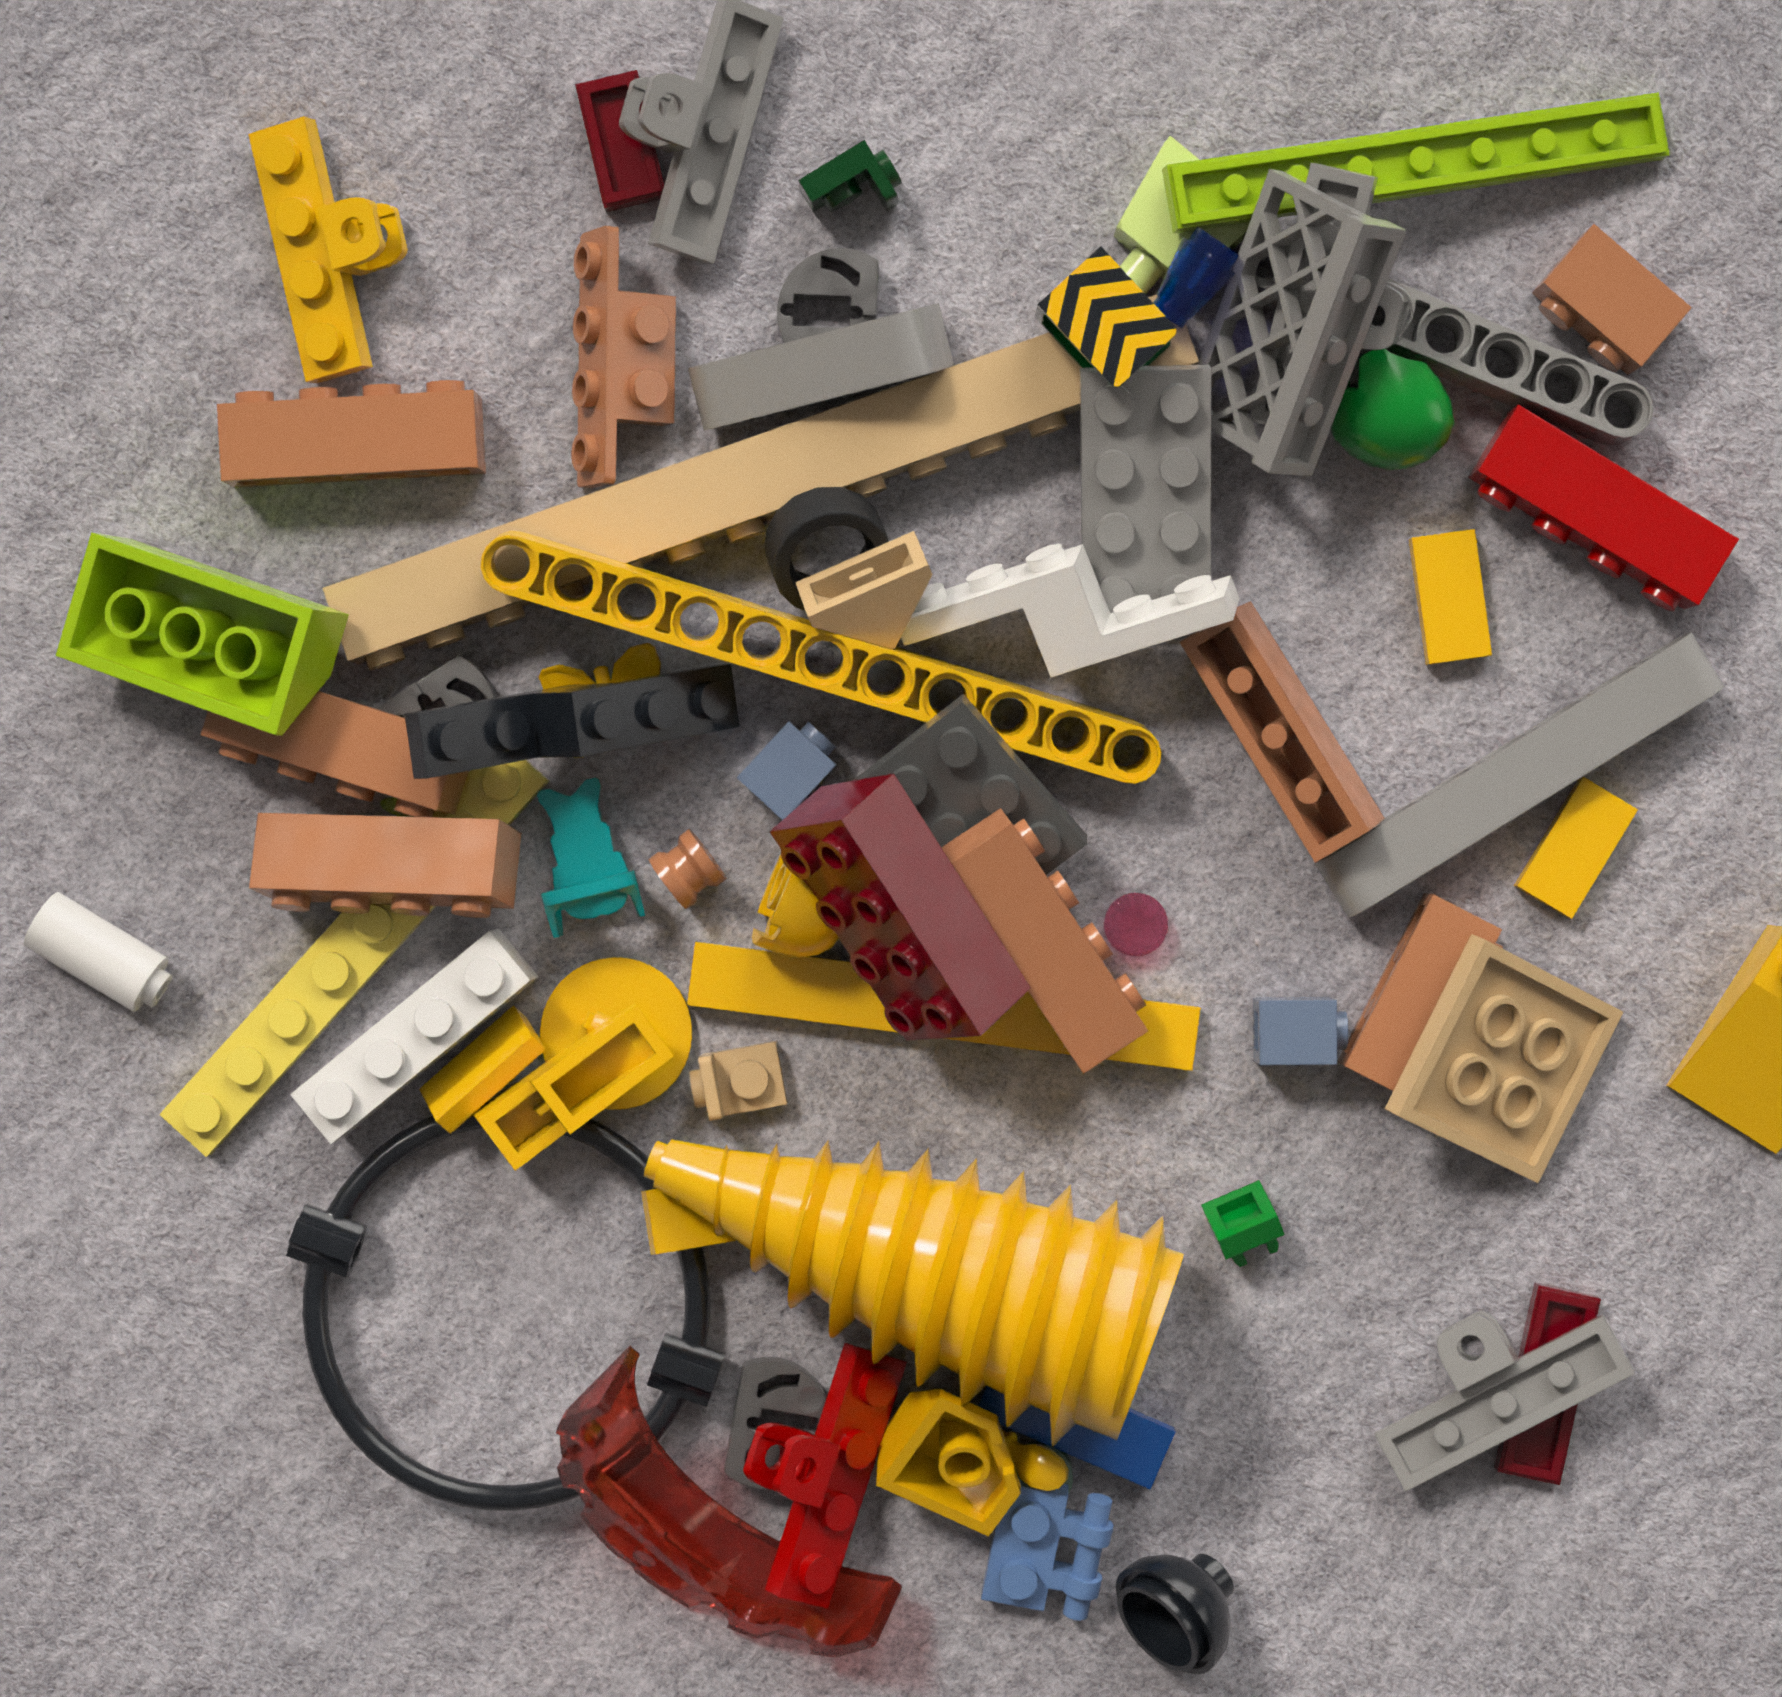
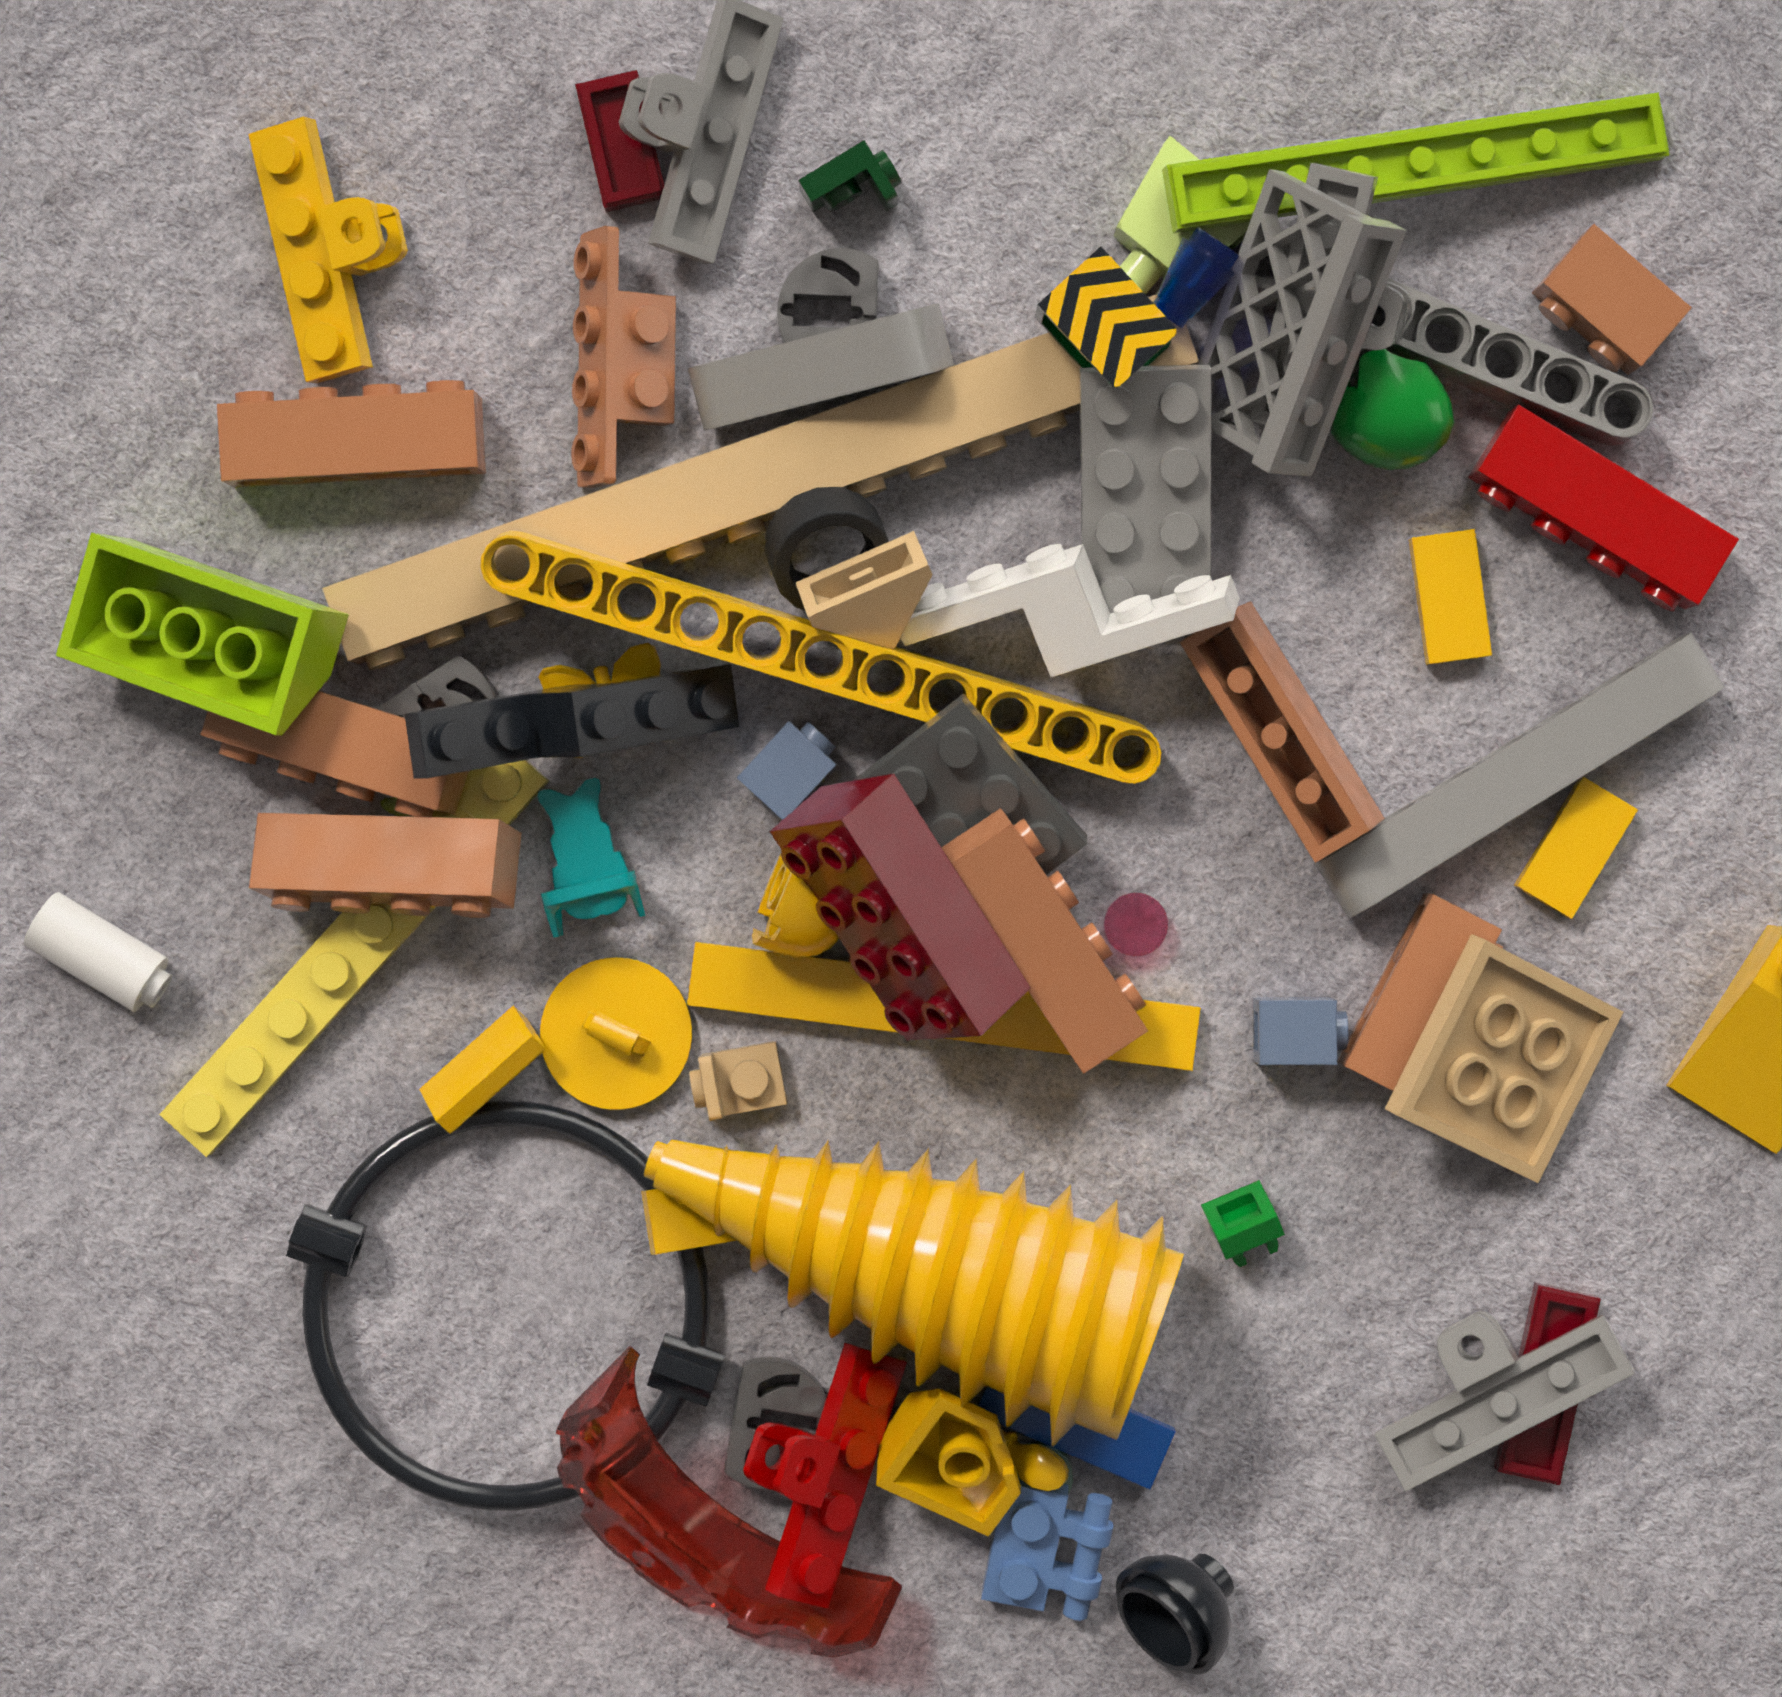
(414, 1035): white brick -> none
(573, 1086): yellow slope -> none
(687, 869): nougat wheel -> none

